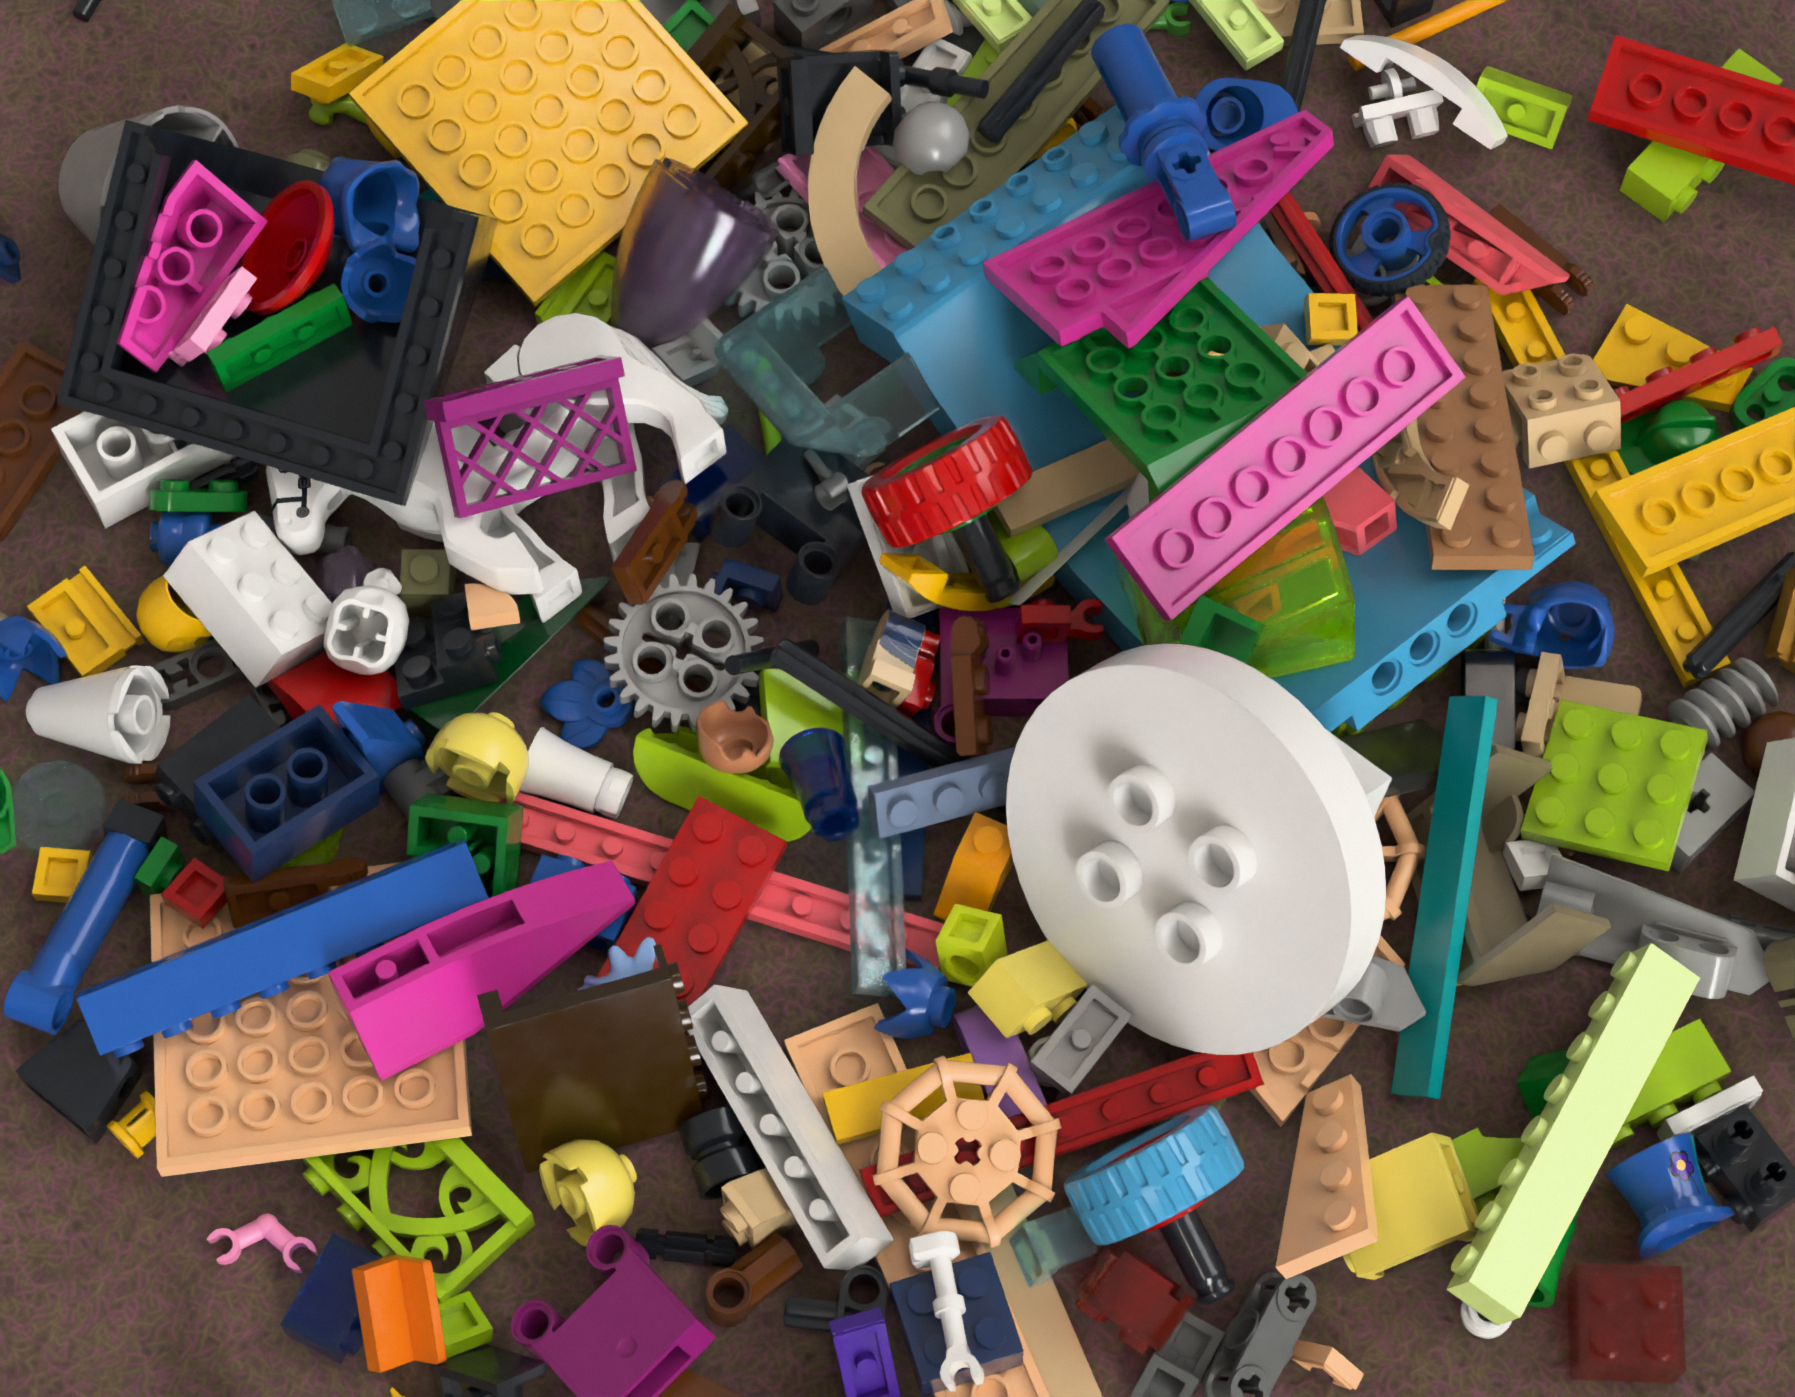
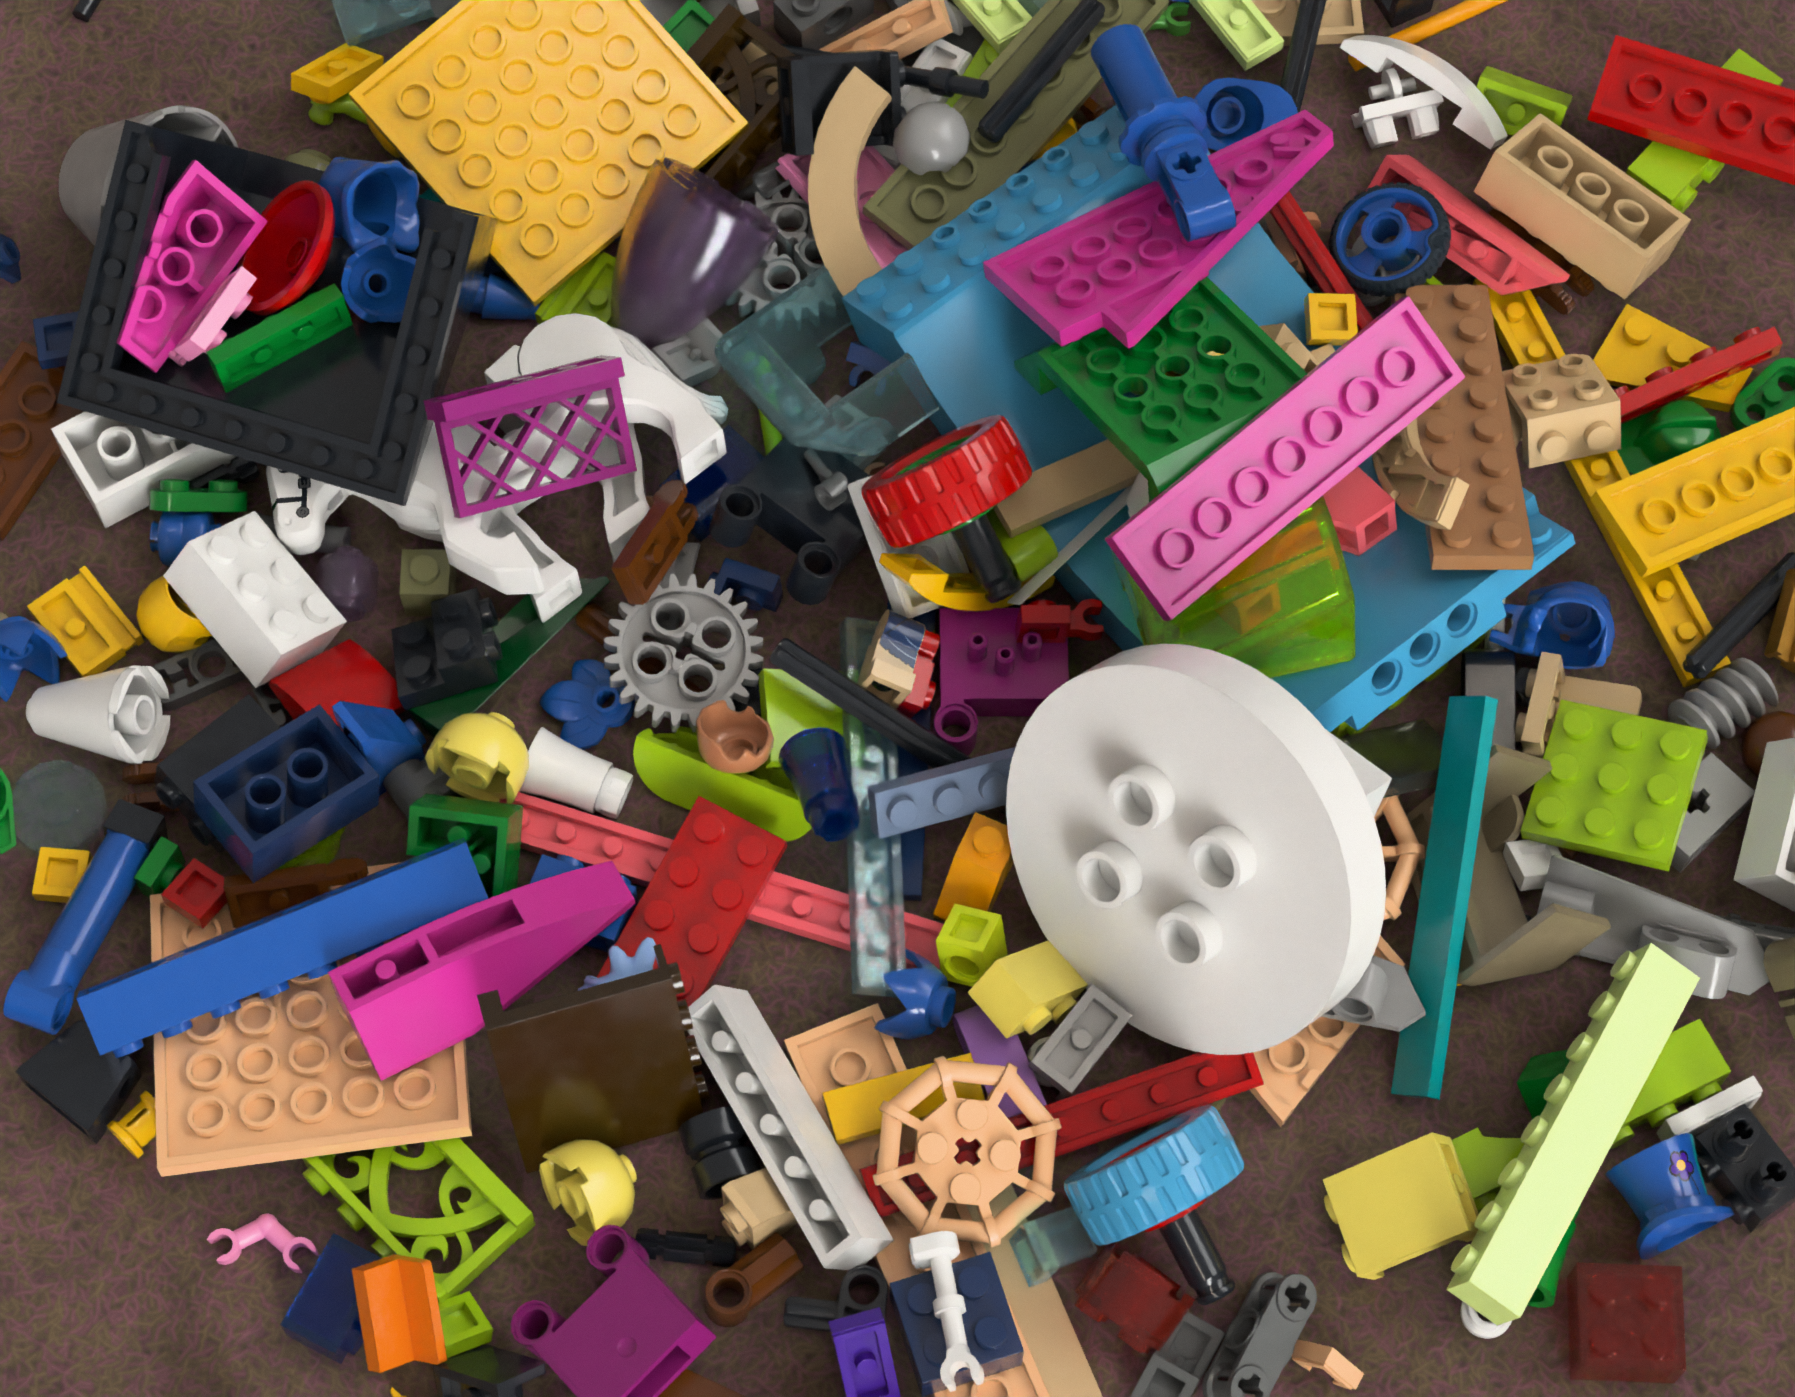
(54, 338): none -> dark blue panel
(367, 625): white piece -> none
(489, 607): light nougat tile -> none
(502, 300): none -> blue cone
(760, 658): black bar -> none
(866, 360): none -> blue tile
(970, 685): reddish brown hinge -> none
(1221, 630): green panel -> none
(1331, 1182): light nougat wing -> none
(1581, 205): none -> tan brick

